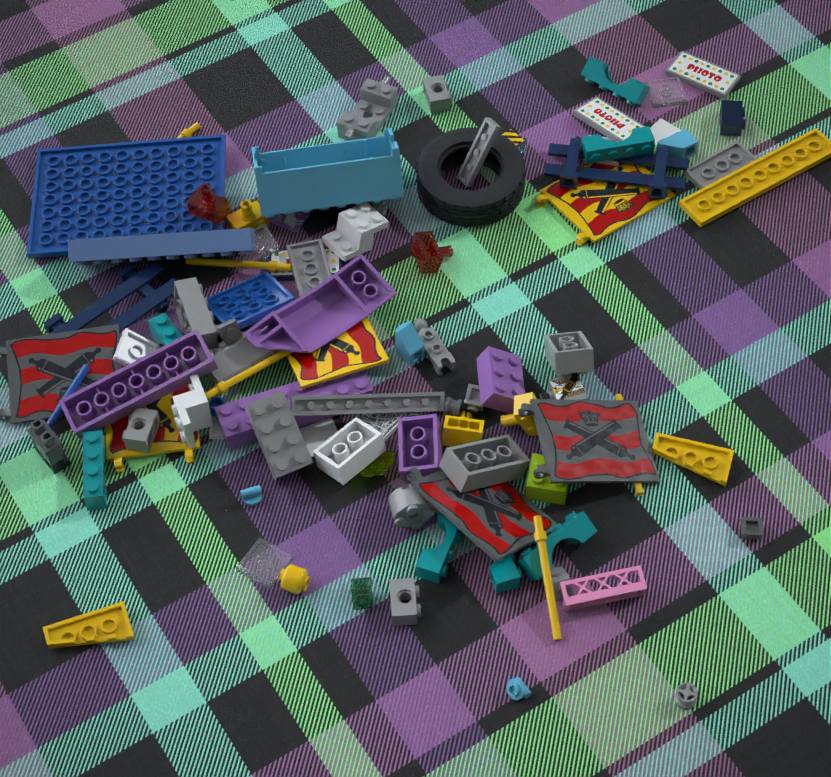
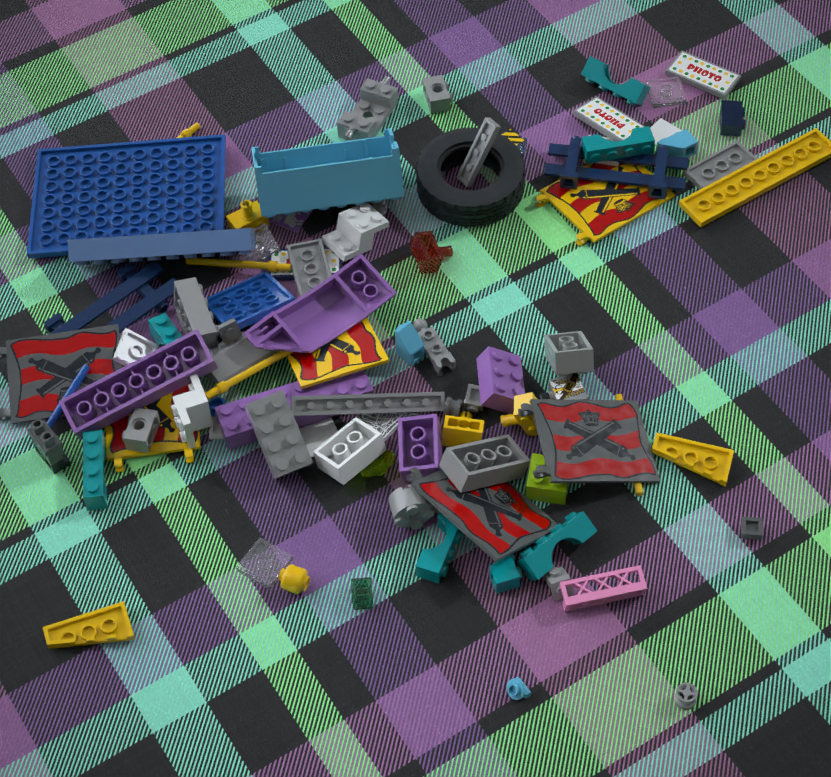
(208, 205): clear red brick -> none
(252, 495): medium azure plate -> none
(401, 612): light grey brick -> none
(540, 537): yellow bar -> none

